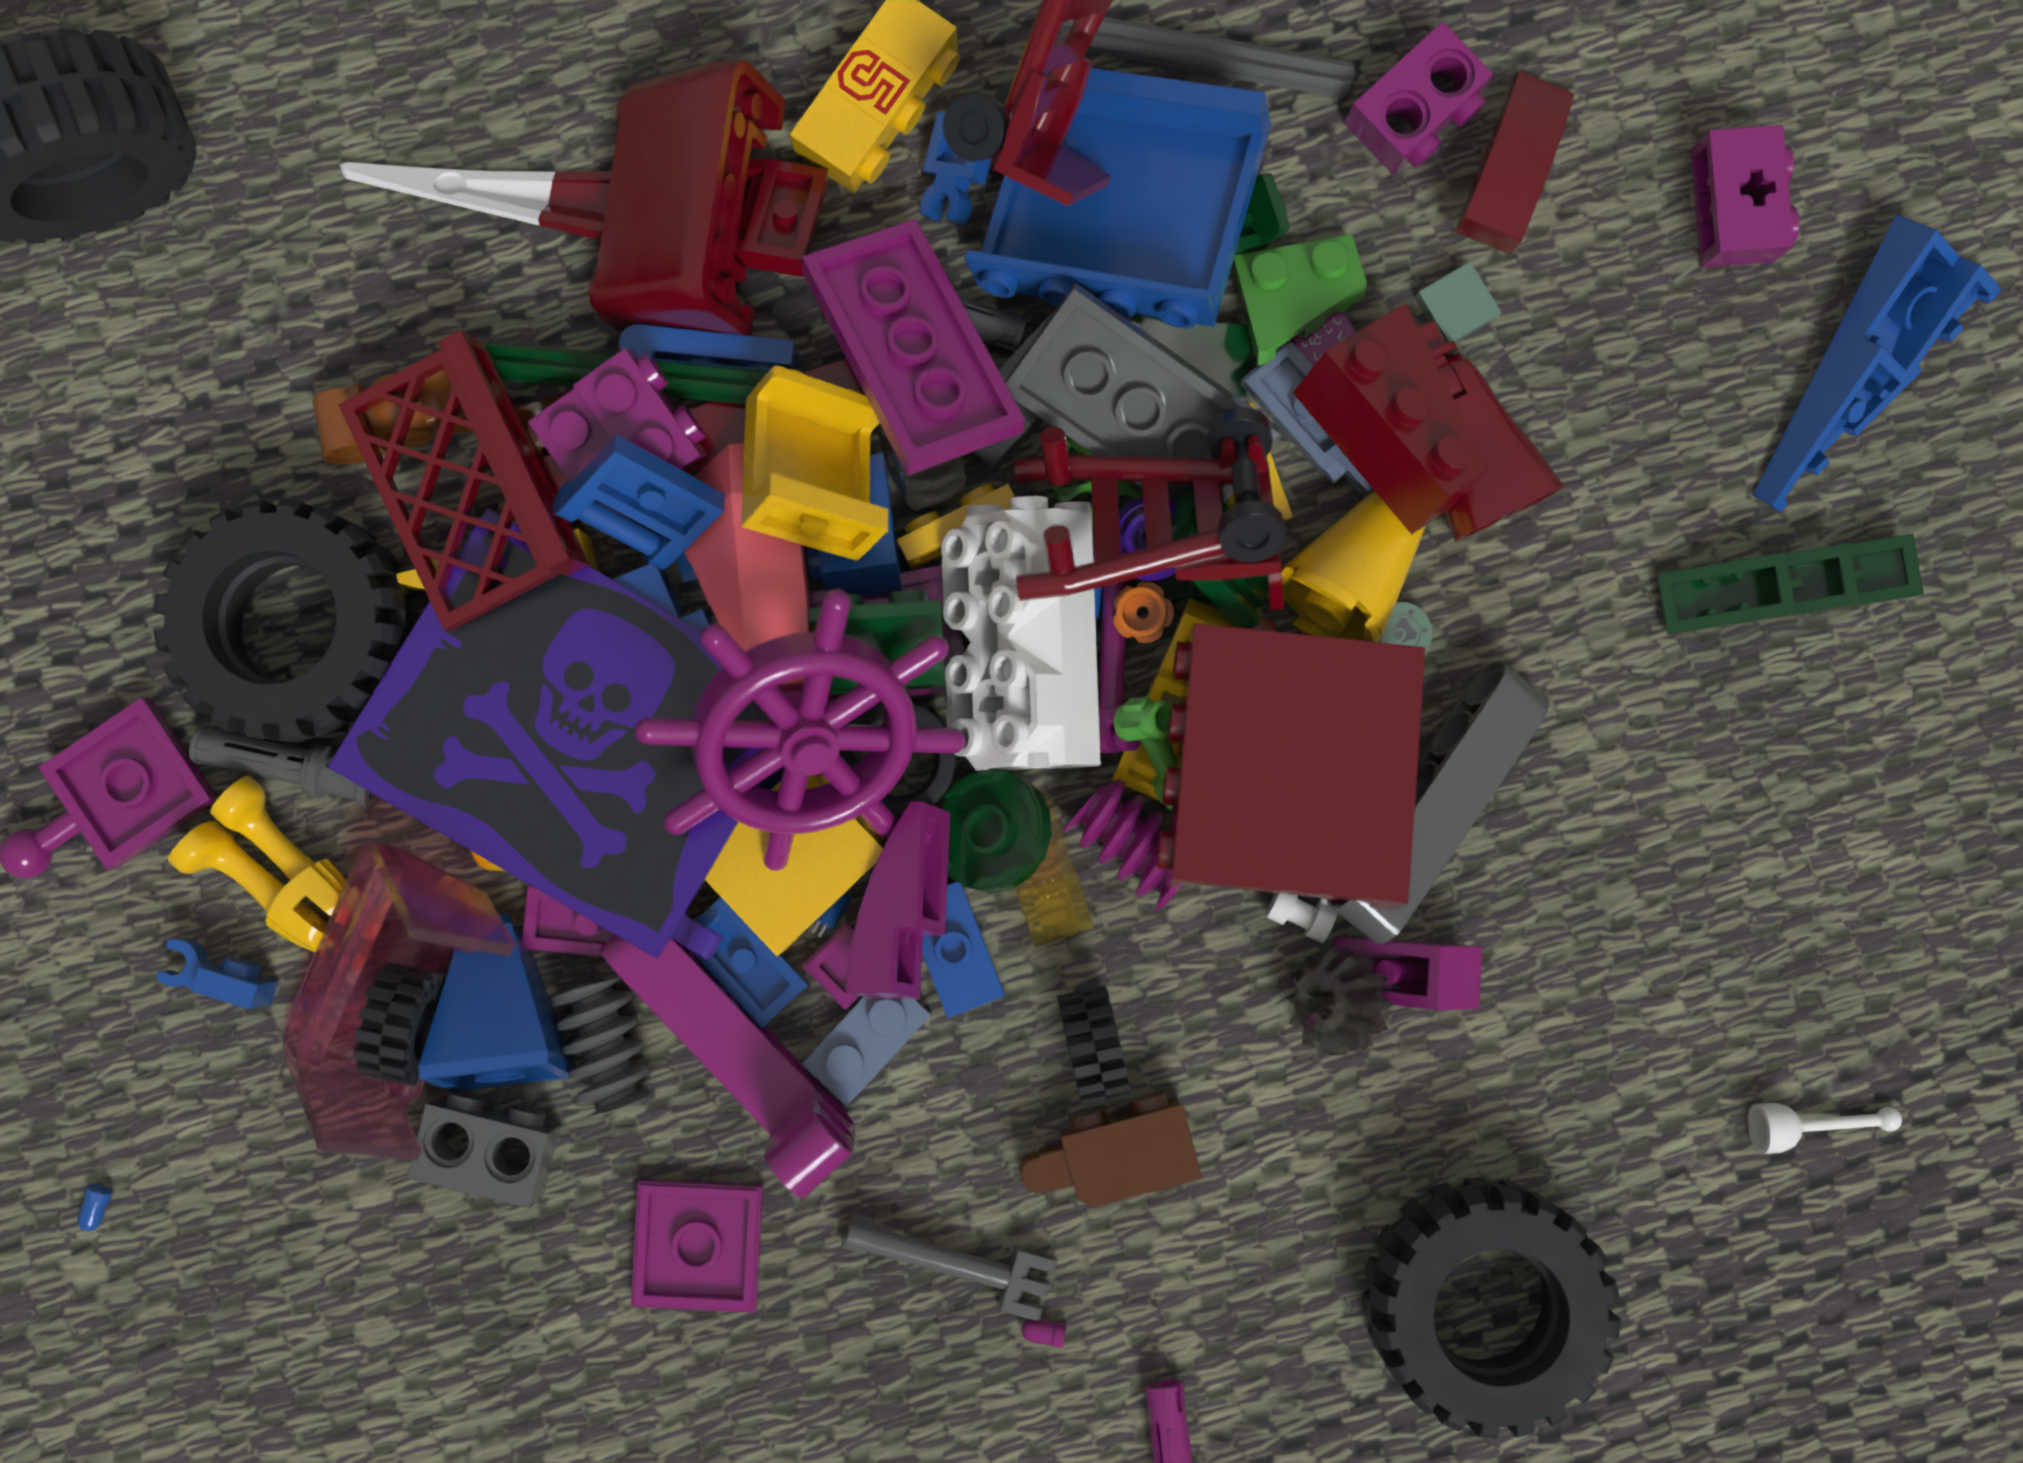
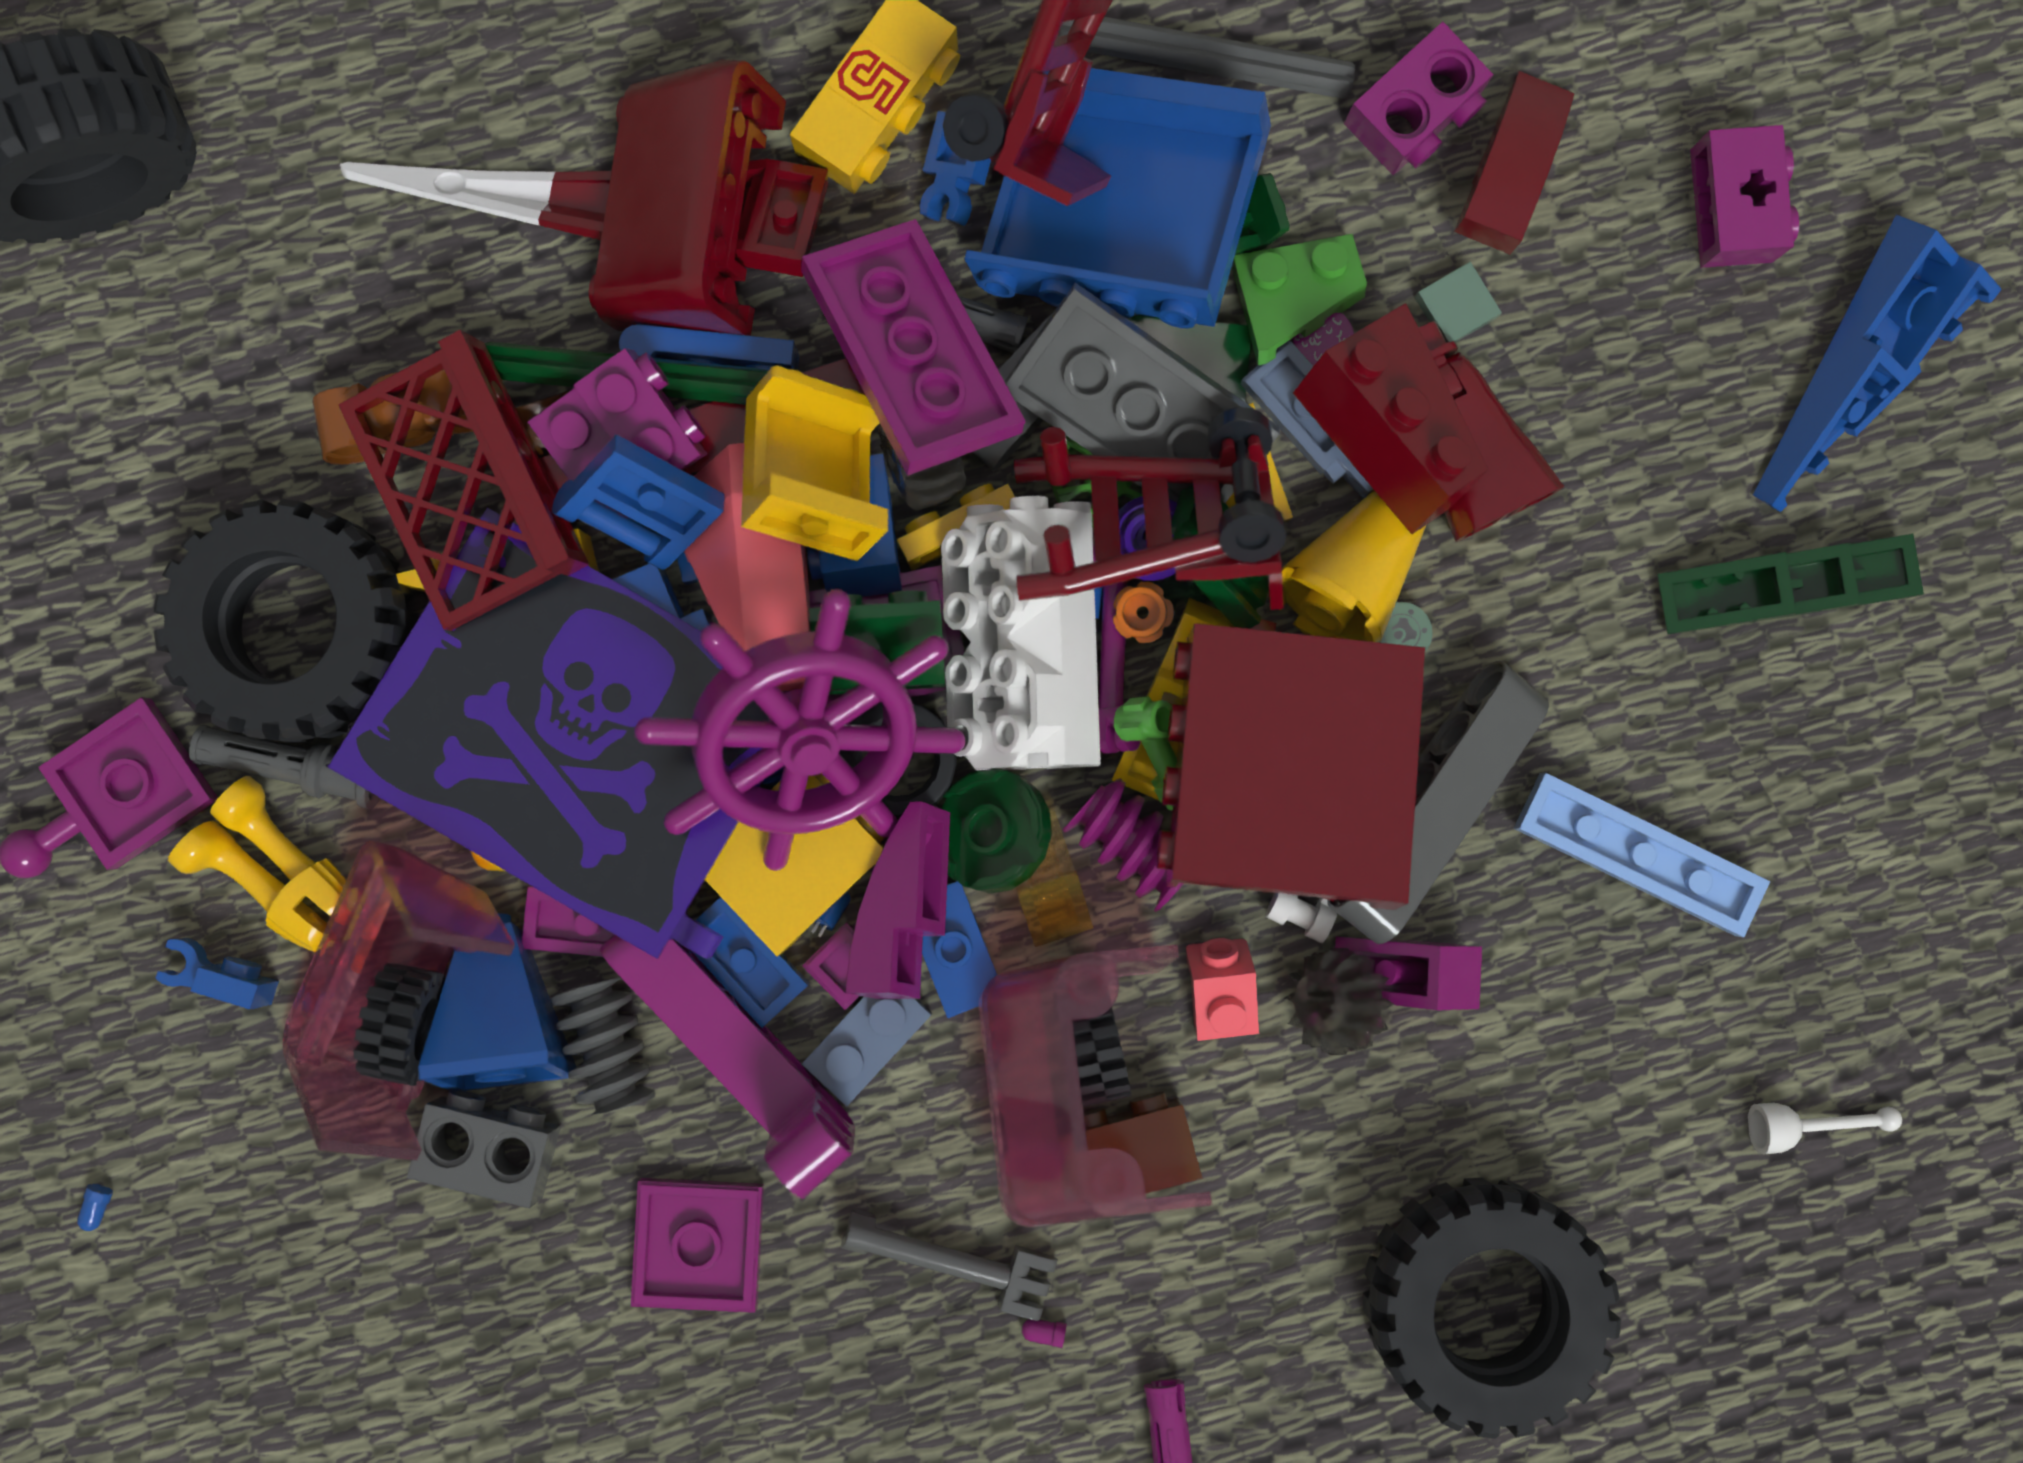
(1036, 1092): none -> clear pink windscreen
(1223, 989): none -> coral bracket
(1642, 855): none -> light blue plate

